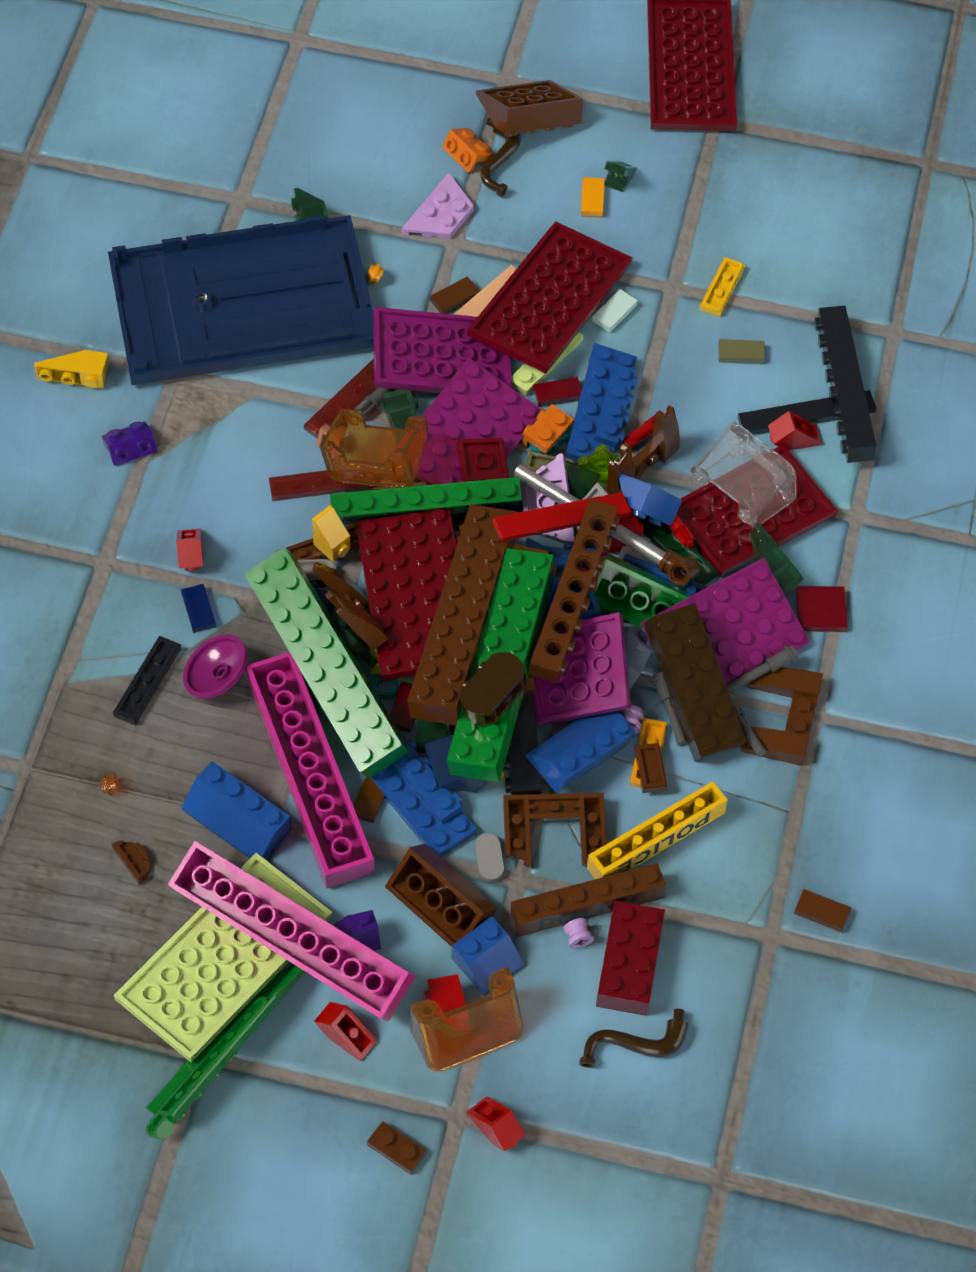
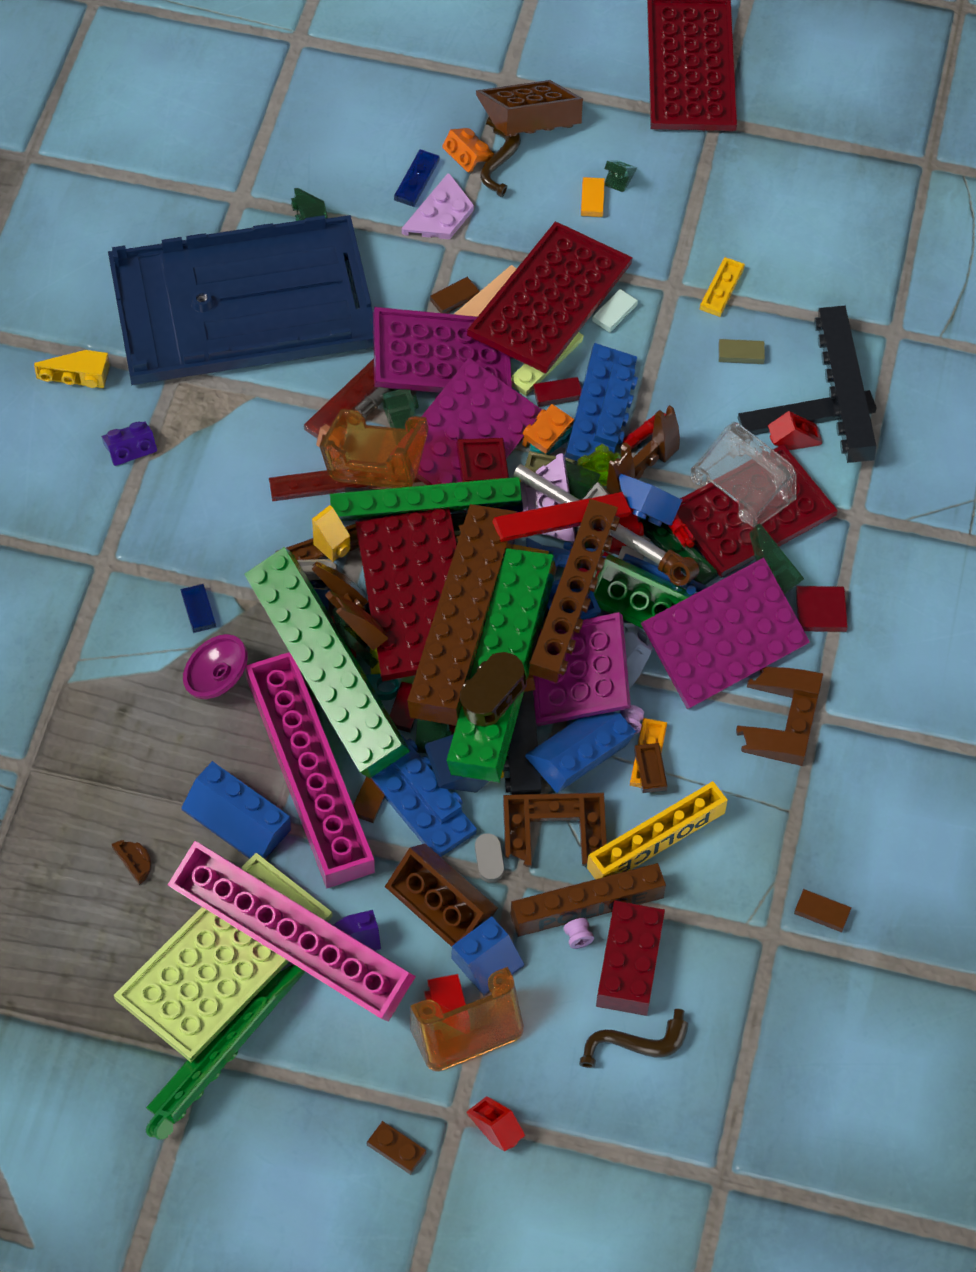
(110, 784): clear orange plate -> none
(147, 680): black tile -> none
(189, 549): red slope -> none
(345, 1029): red slope -> none
(374, 273): light orange plate -> none
(416, 178): none -> clear blue tile
(665, 699): dark grey pin -> none
(695, 682): dark brown brick -> none
(748, 732): dark grey pin -> none
(772, 664): dark grey pin -> none

